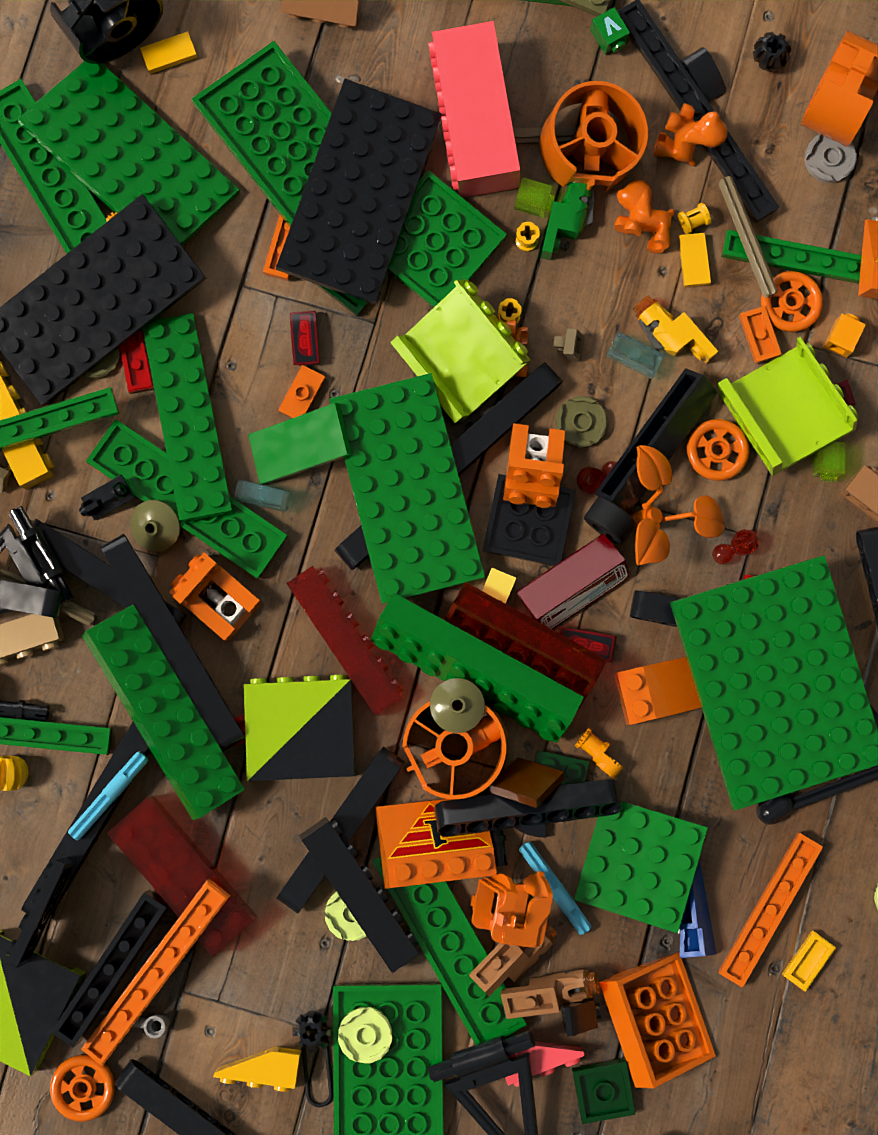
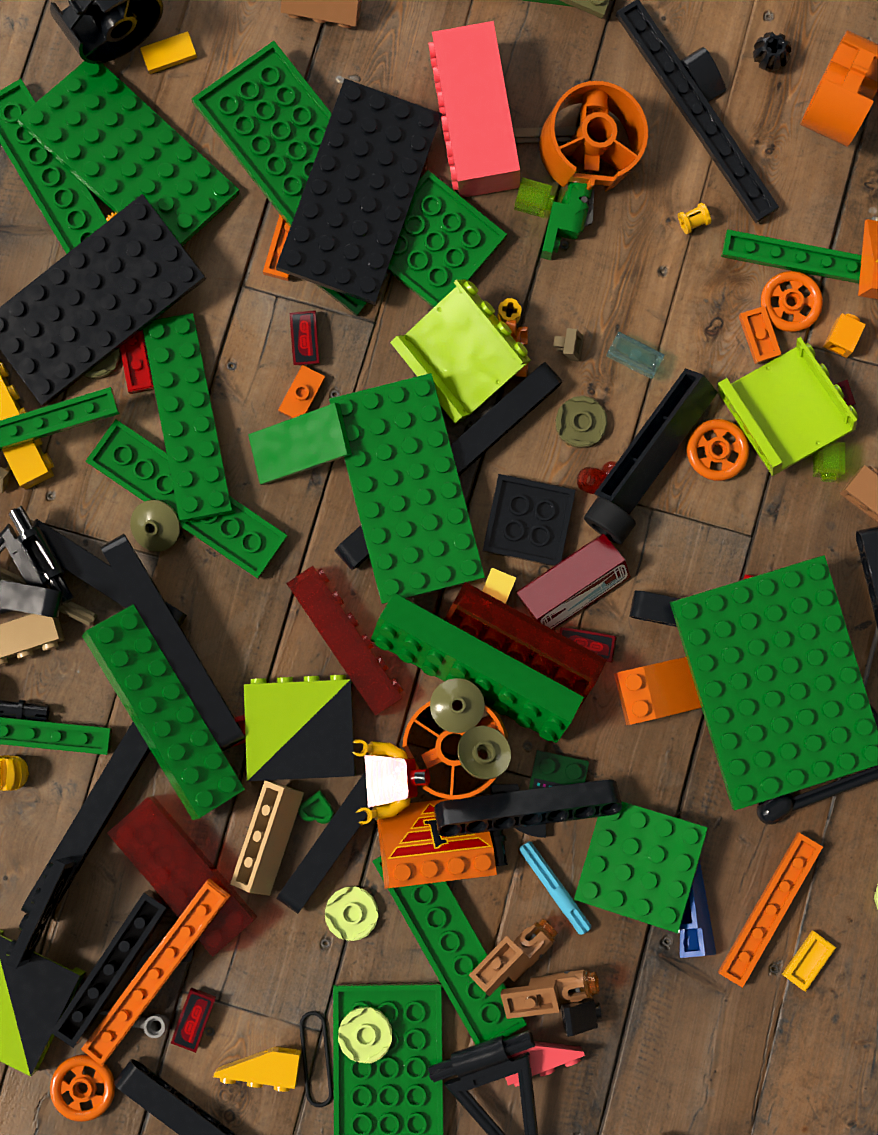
(106, 498): black hinge -> none
(108, 795): medium azure axle -> none
(193, 1020): none -> slope
(198, 580): orange brick -> none
(262, 496): clear light blue brick -> none
(267, 838): none -> tan brick
(314, 1023): black piece -> none
(316, 809): none -> green tile
(359, 895): black brick -> none
(389, 779): none -> torso
(489, 742): none -> olive dish
(507, 921): orange animal -> none
(521, 242): yellow bush -> none
(527, 782): reddish brown tile -> none
(533, 474): orange brick -> none
(596, 748): light orange connector -> none
(603, 1091): dark green plate -> none
(610, 31): green brick -> none
(637, 200): orange animal -> none
(651, 542): orange plant -> none
(657, 1020): orange slope -> none
(670, 333): yellow plate -> none
(694, 260): yellow tile -> none
(708, 131): orange animal -> none
(742, 543): clear red plate -> none
(748, 237): dark tan axle -> none
(829, 160): light grey tile -> none

